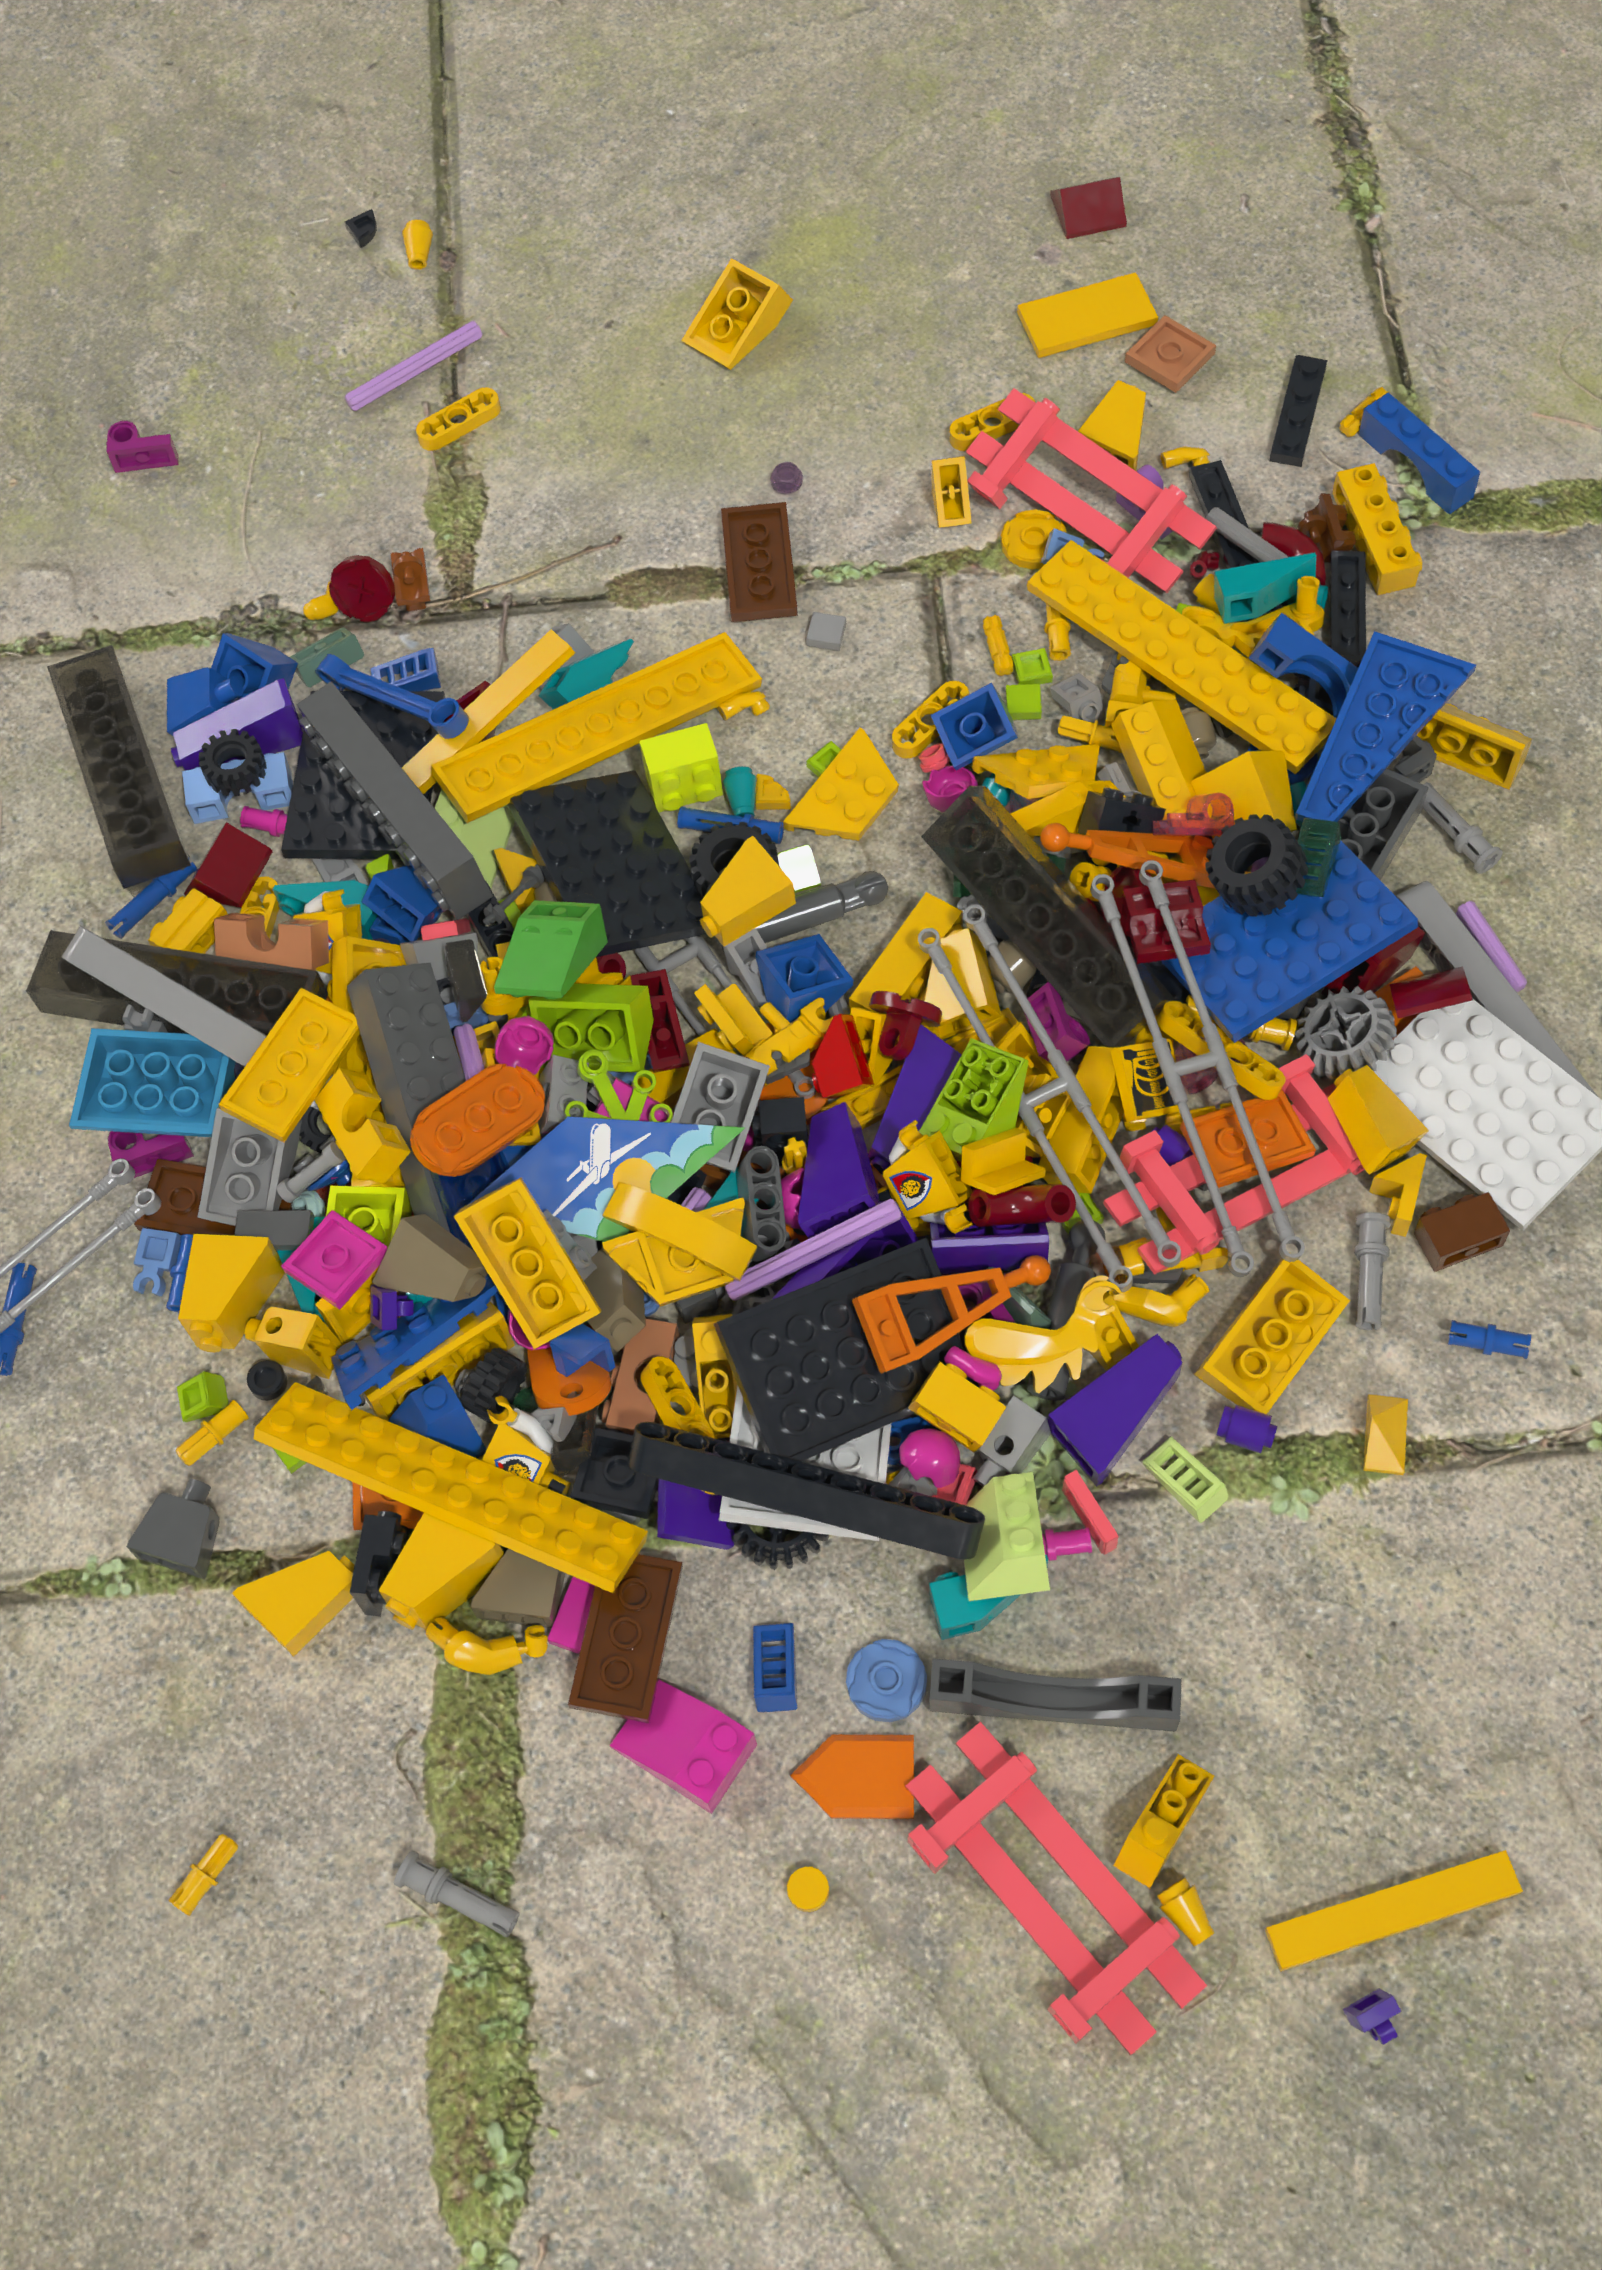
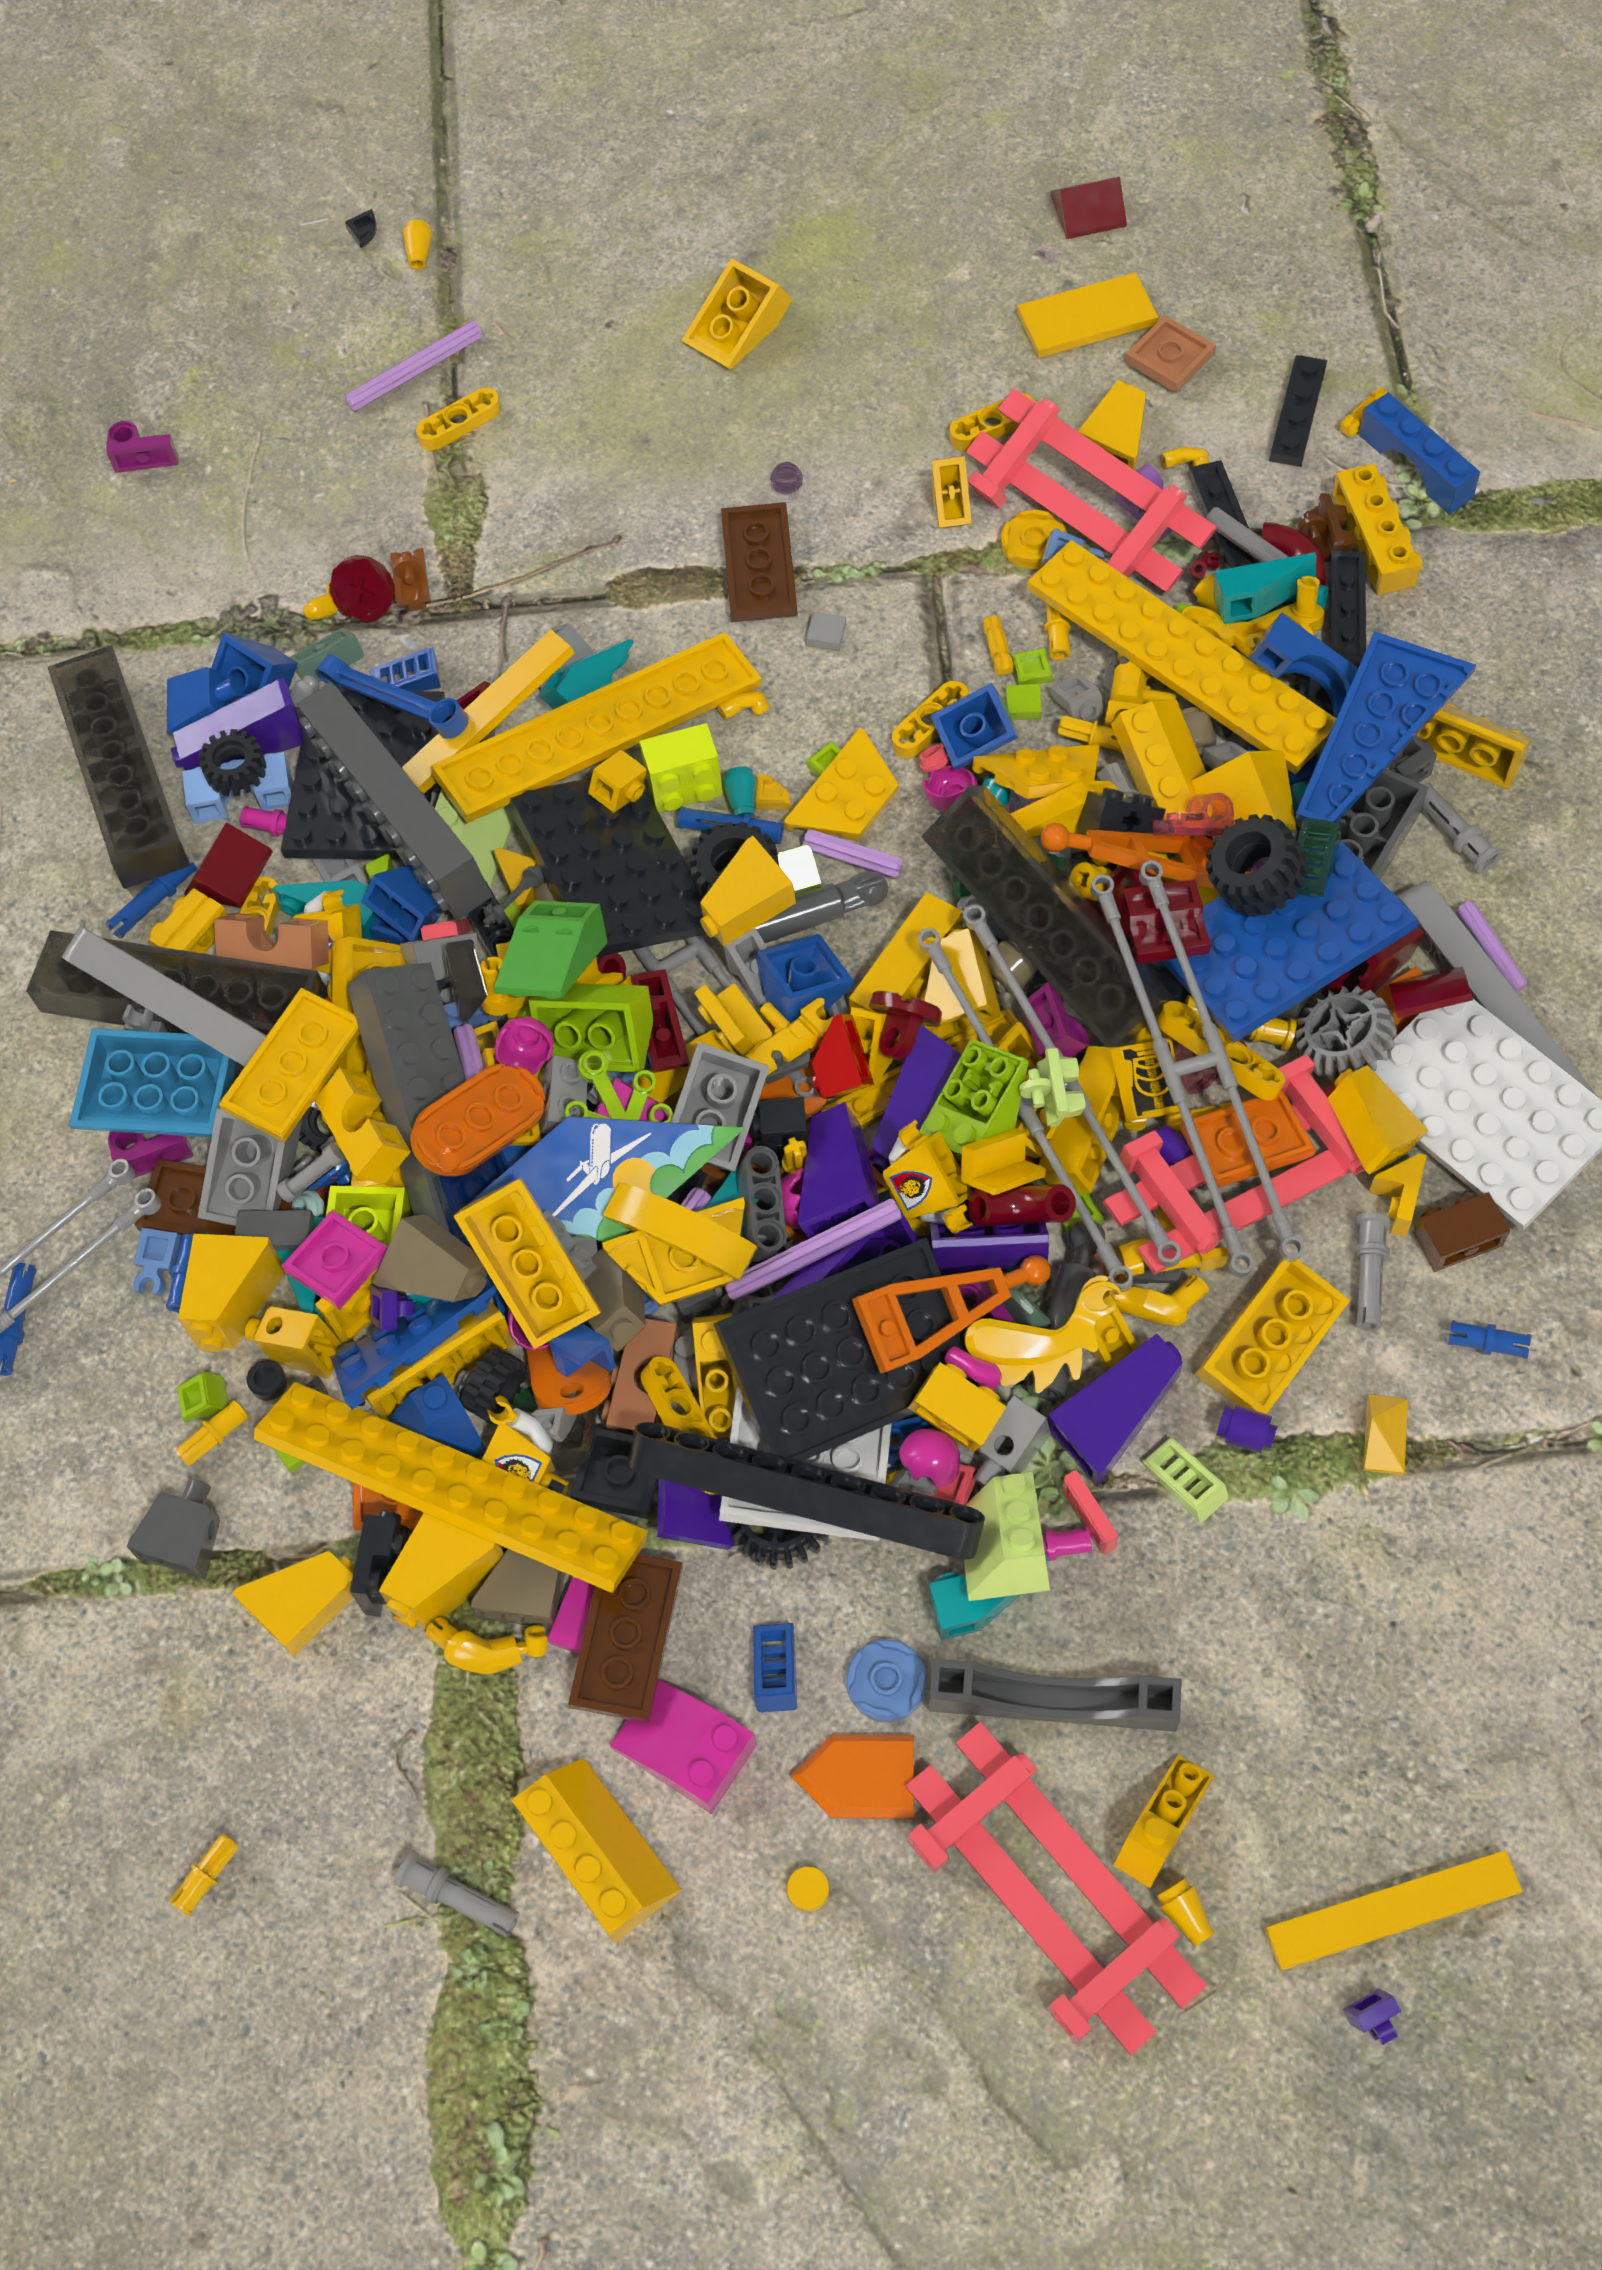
(303, 689): none -> light grey arm
(596, 1847): none -> yellow slope
(618, 781): none -> yellow brick
(853, 853): none -> lavender axle
(1048, 1088): none -> yellowish green hips
(1221, 754): none -> light grey plate

